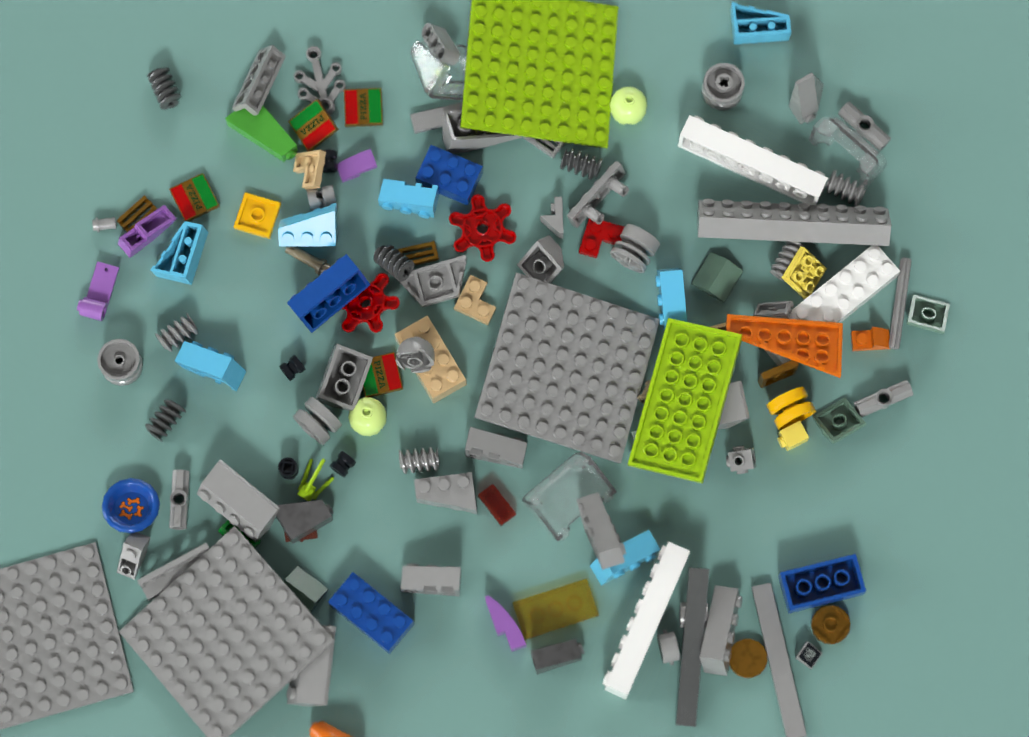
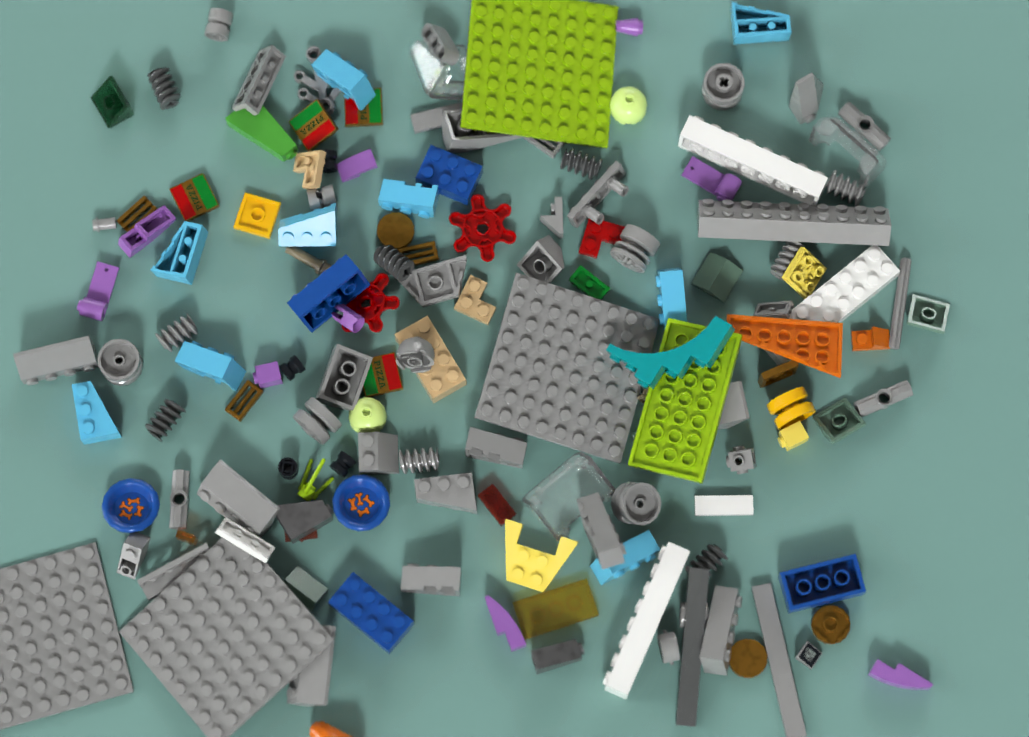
(56, 360): none -> light grey slope
(92, 416): none -> medium azure wedge
(111, 103): none -> clear green slope
(186, 537): none -> clear orange tile
(219, 22): none -> light grey wheel
(235, 413): none -> pearl gold tile
(245, 540): none -> white tile
(267, 375): none -> medium lavender brick
(345, 77): none -> medium azure wedge
(350, 318): none -> medium lavender piece
(361, 502): none -> blue piece
(378, 453): none -> light grey slope
(395, 230): none -> pearl gold tile
(531, 566): none -> light yellow wing
(589, 283): none -> green plate
(629, 26): none -> medium lavender cone
(636, 503): none -> light grey wheel
(651, 366): none -> teal arch
(708, 559): none -> dark grey piece
(711, 180): none -> medium lavender door
(724, 505): none -> white tile
(898, 677): none -> medium lavender slope

